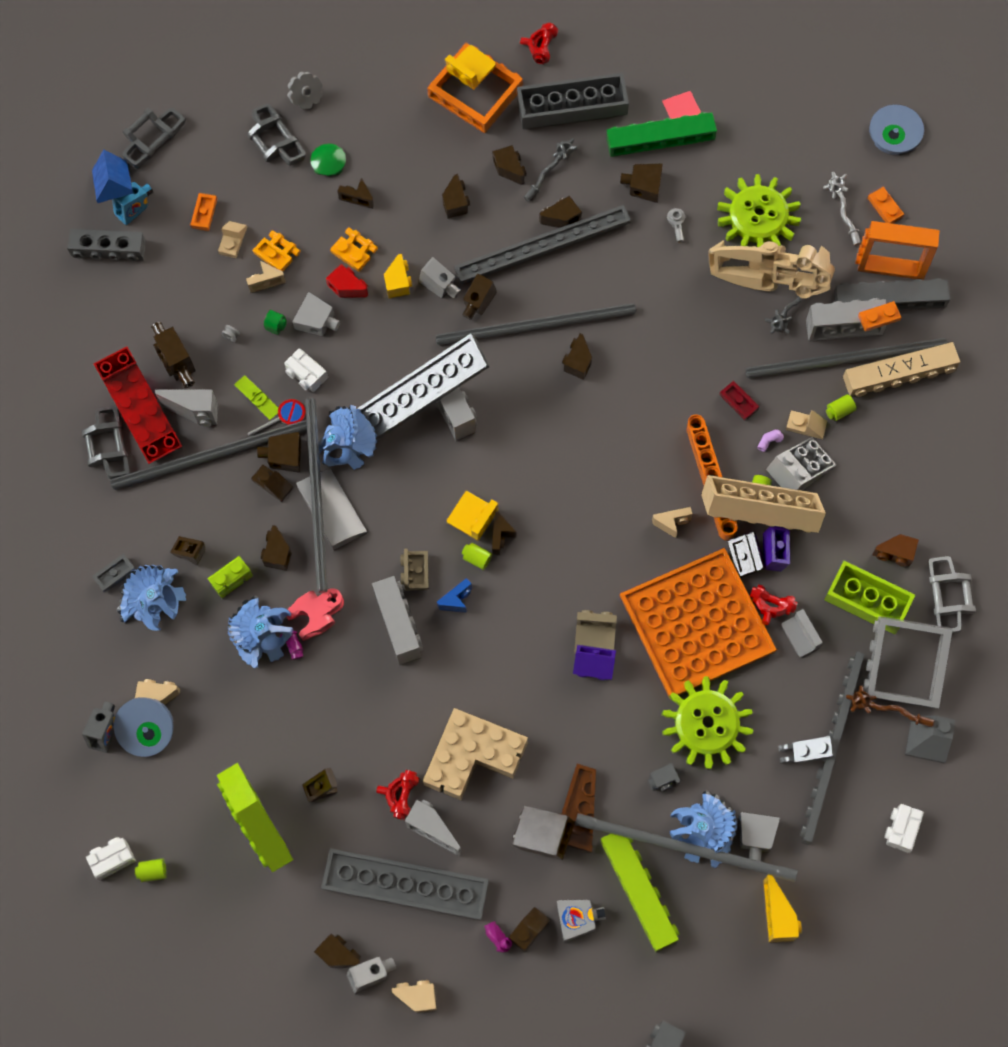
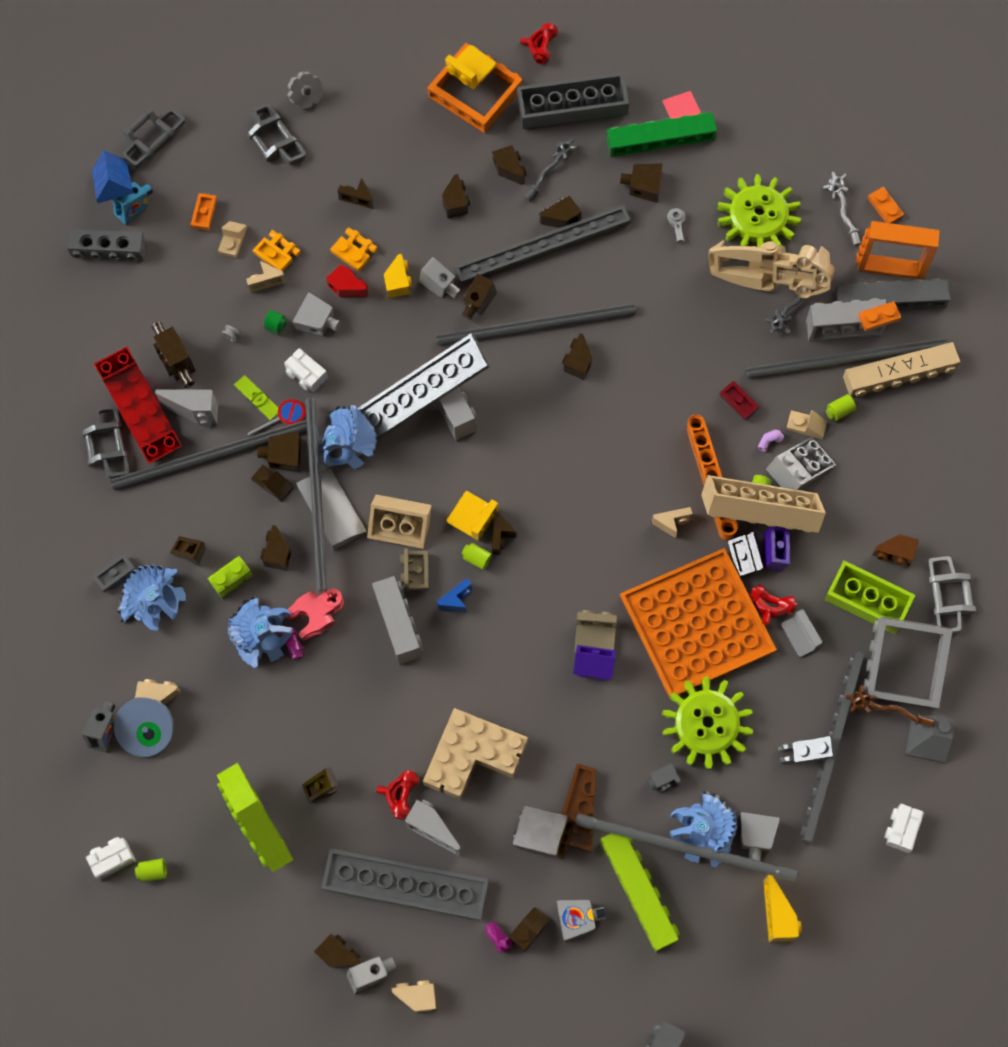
(328, 160): green dish -> none
(399, 521): none -> tan slope
(896, 129): sand blue tile -> none

